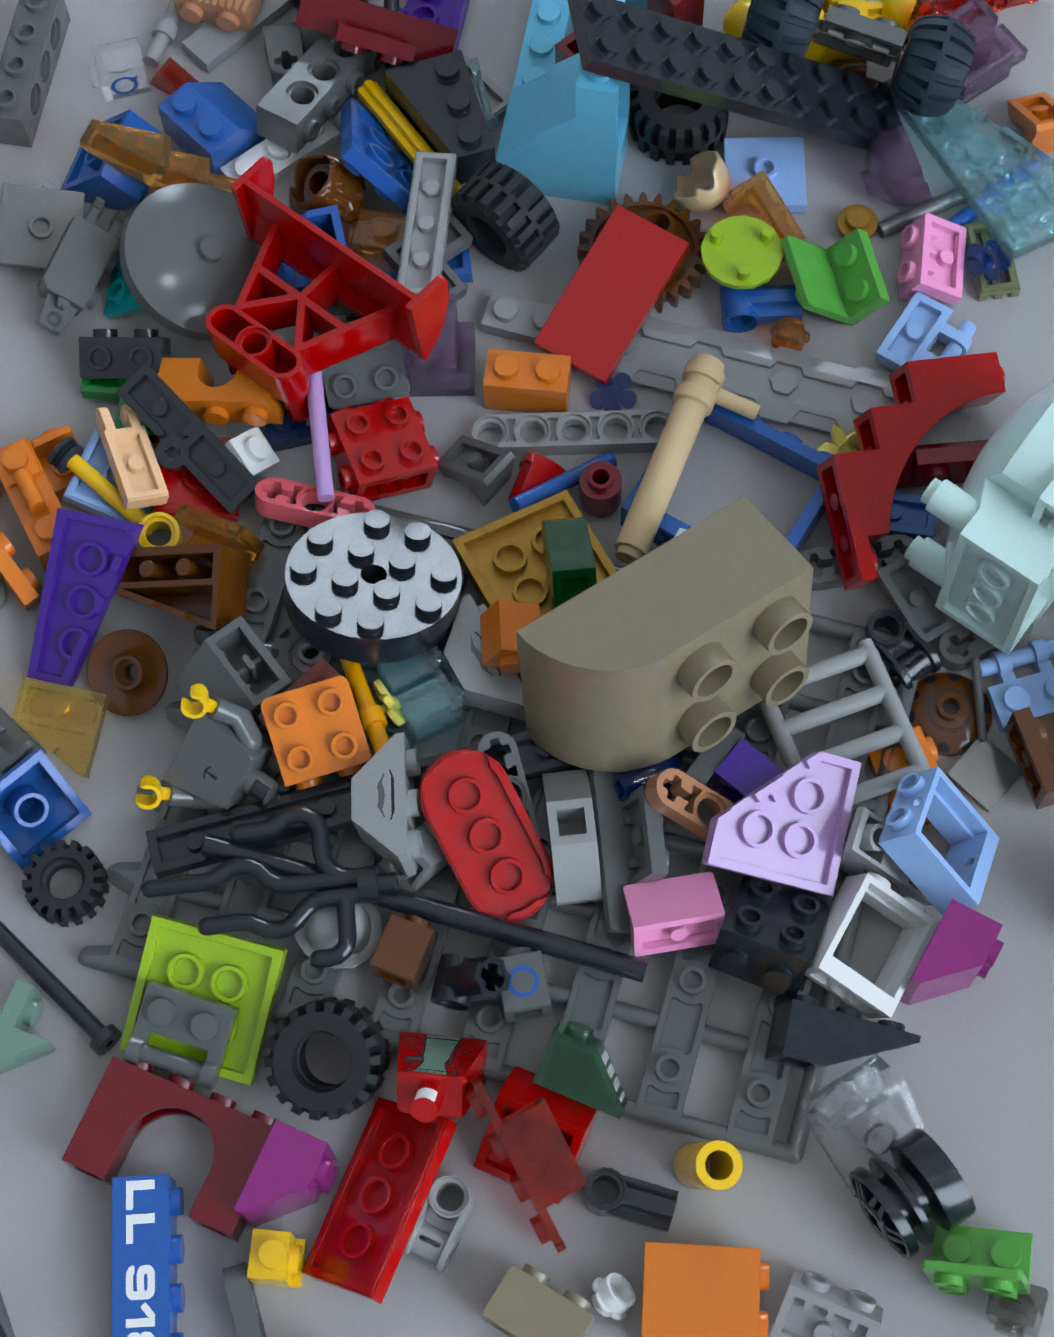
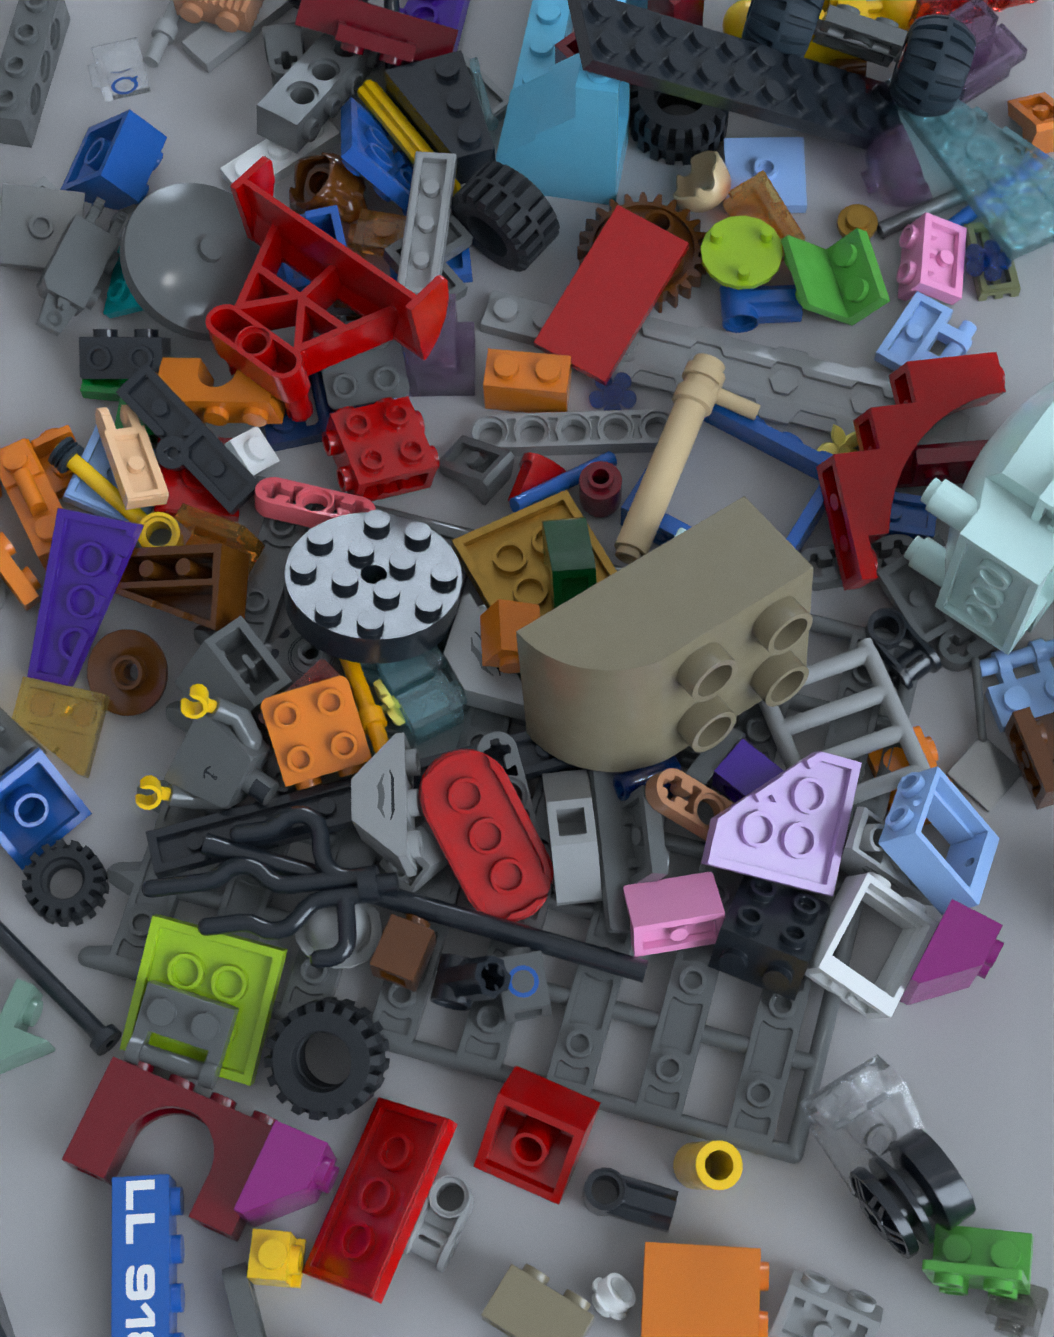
(148, 156): clear orange slope -> none
(171, 77): clear red piece -> none
(210, 122): blue slope -> none
(320, 439): lavender bar -> none
(435, 1074): red torso -> none
(537, 1154): clear red bracket -> none
(581, 1069): clear green slope -> none
(789, 333): clear orange plate -> none
(818, 1037): black slope -> none
(950, 732): reddish brown dish -> none

